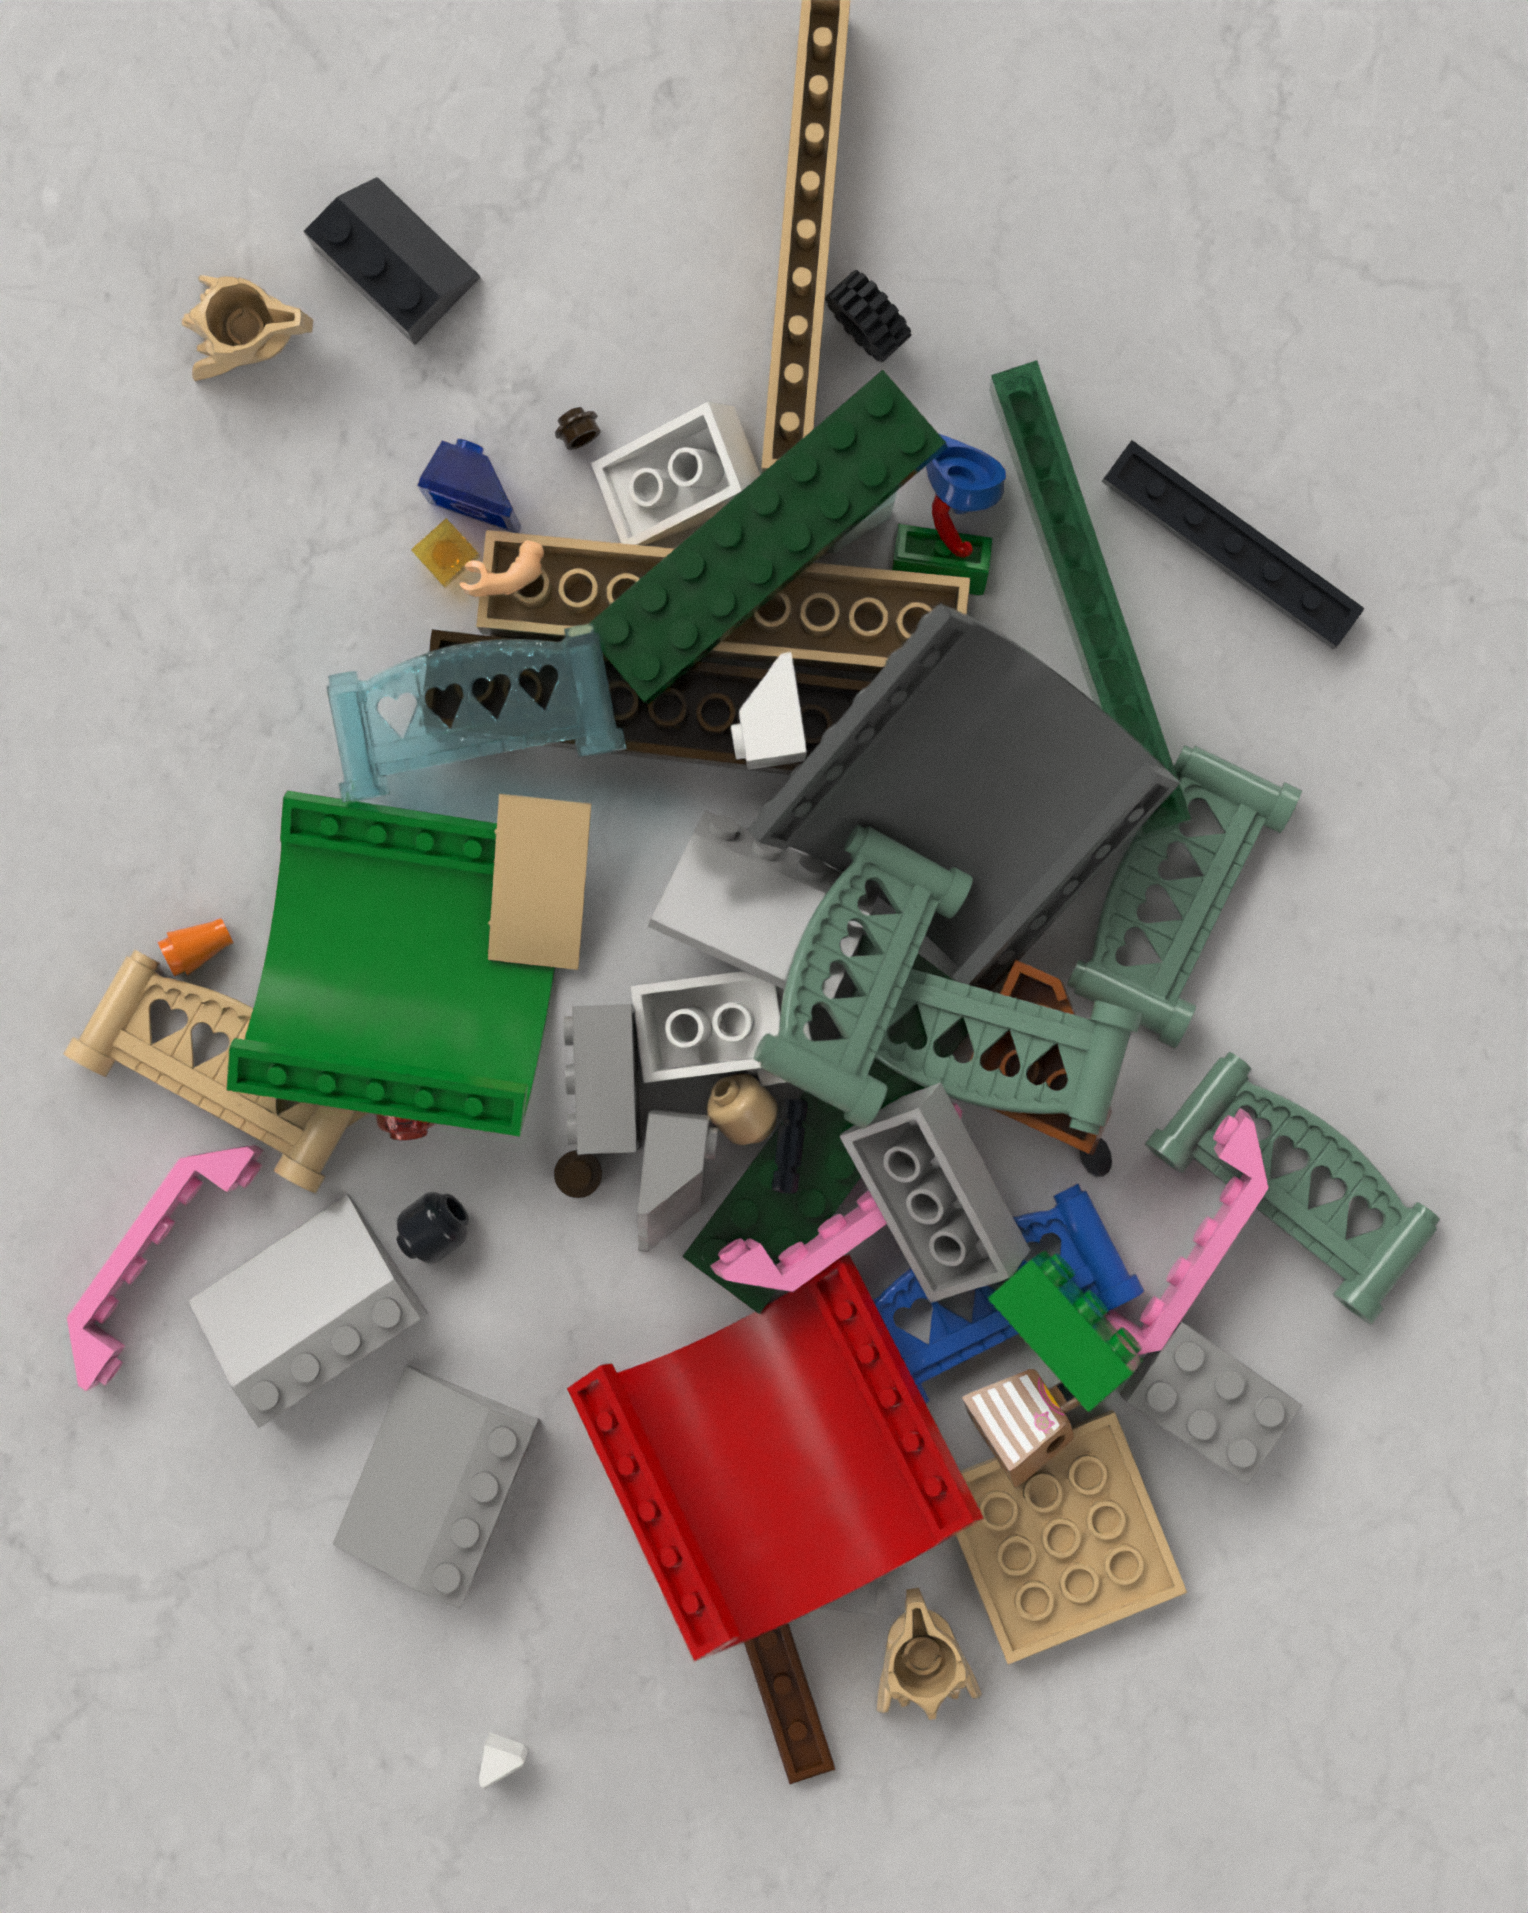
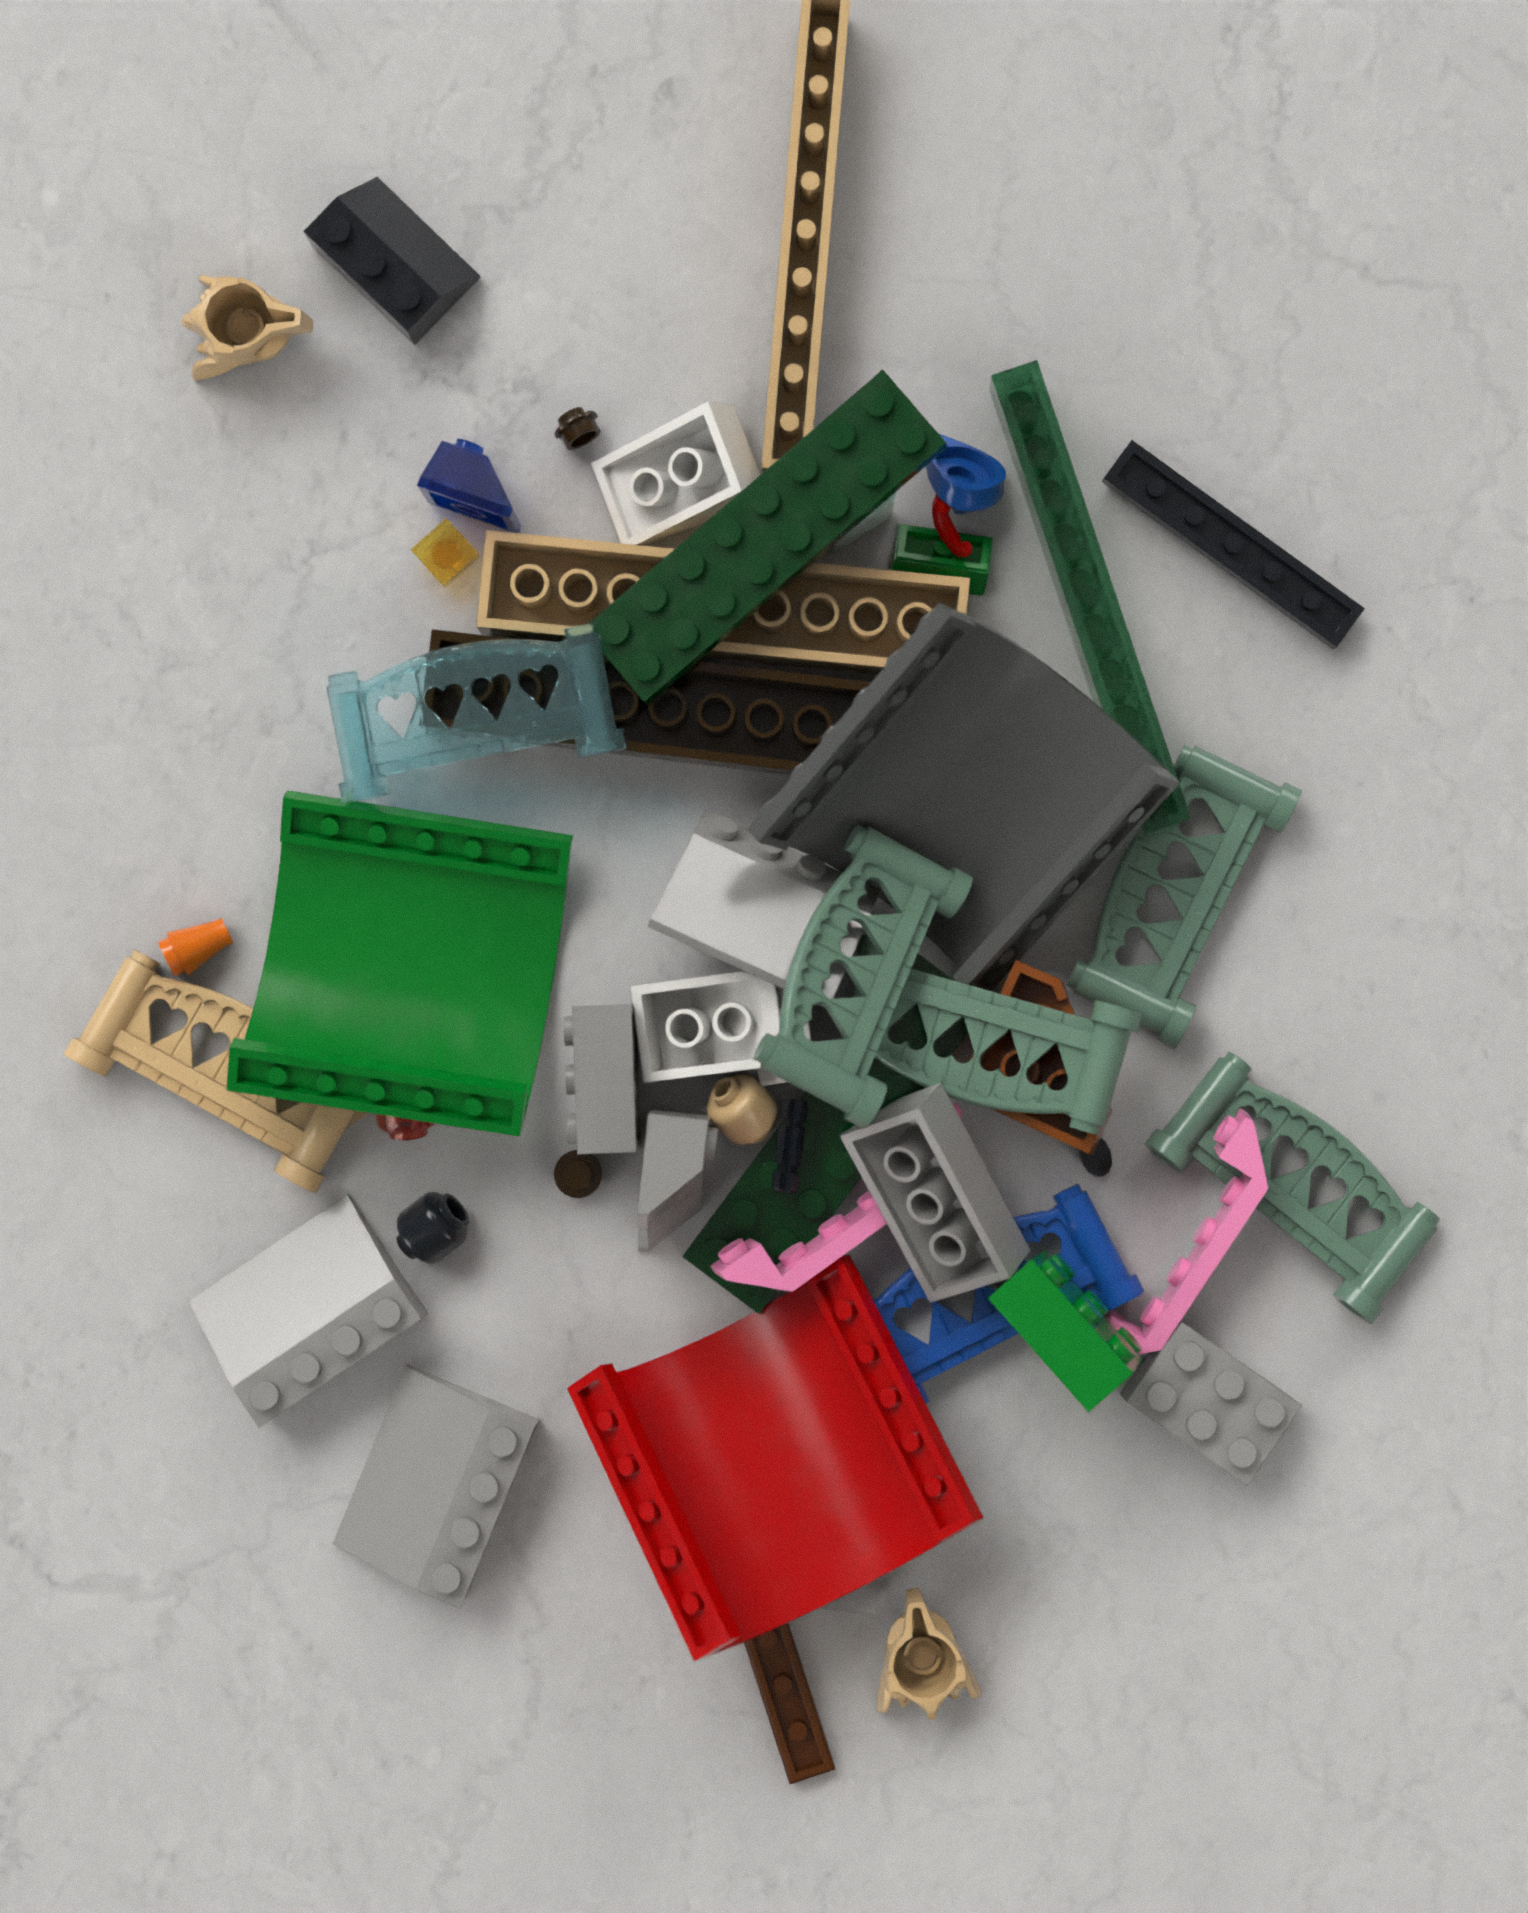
(93, 1348): bright pink slope -> none
(500, 1759): white slope -> none
(521, 573): light nougat piece -> none
(539, 881): tan window -> none
(771, 720): white slope -> none
(868, 316): black tyre -> none
(1022, 1422): medium nougat torso -> none
(1067, 1543): tan plate -> none

